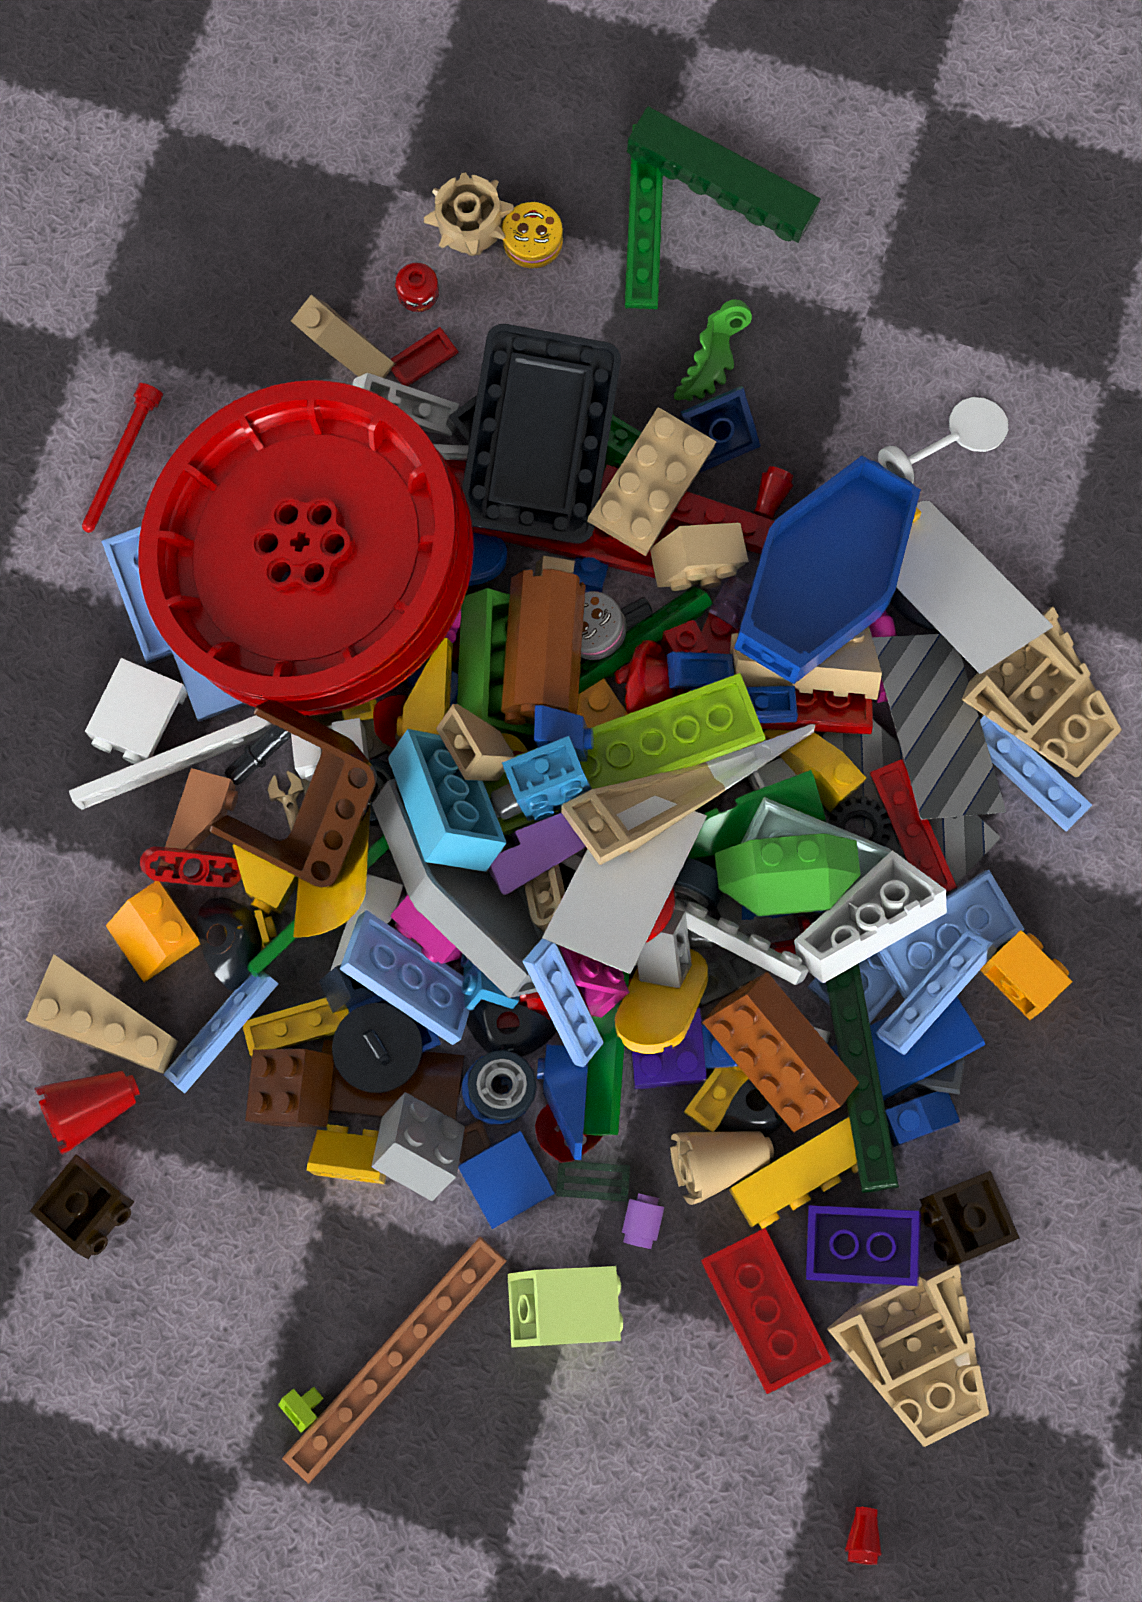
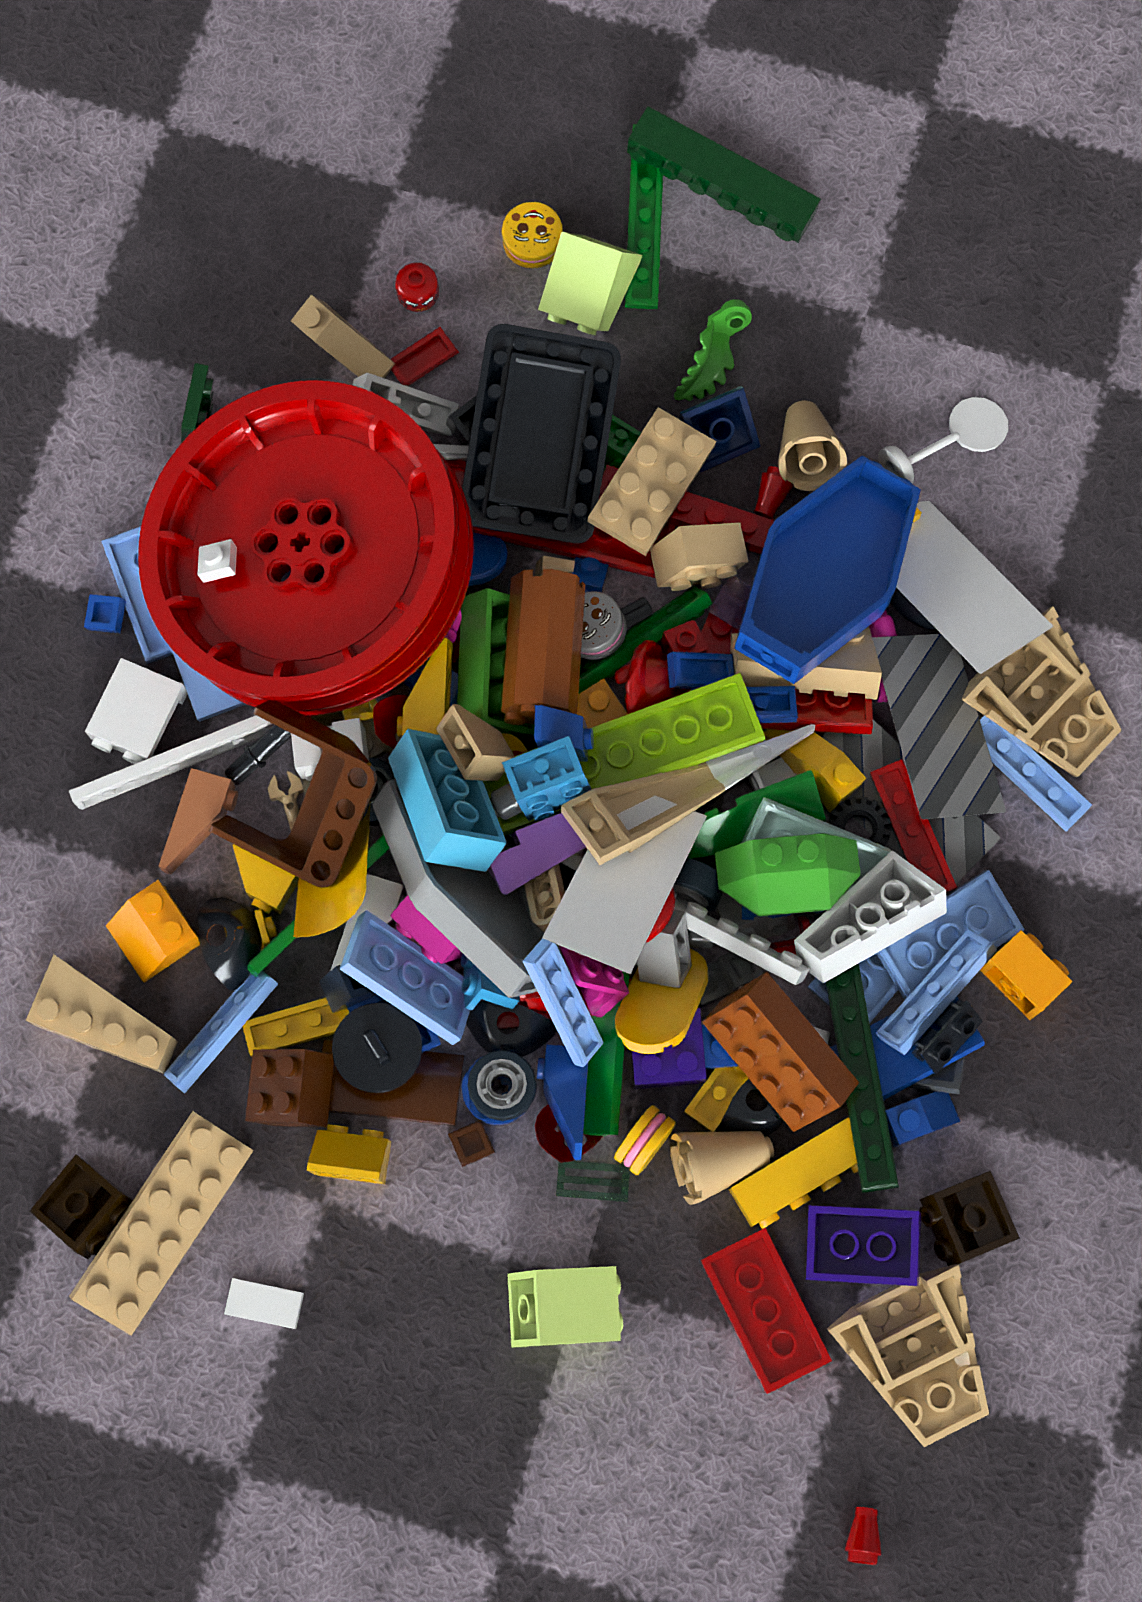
(85, 1105): red cone -> none
(105, 613): none -> blue plate
(146, 399): red piece -> none
(161, 1223): none -> tan plate
(168, 854): red beam -> none
(199, 400): none -> dark green plate
(217, 560): none -> white plate
(264, 1303): none -> white tile
(300, 1408): lime tile -> none
(394, 1360): nougat tile -> none
(418, 1146): light grey brick -> none
(468, 214): tan brick -> none
(505, 1179): blue tile -> none
(587, 282): none -> yellowish green slope
(642, 1221): medium lavender brick -> none
(644, 1140): none -> yellow head
(809, 448): none -> tan cone
(956, 1026): none -> black hinge

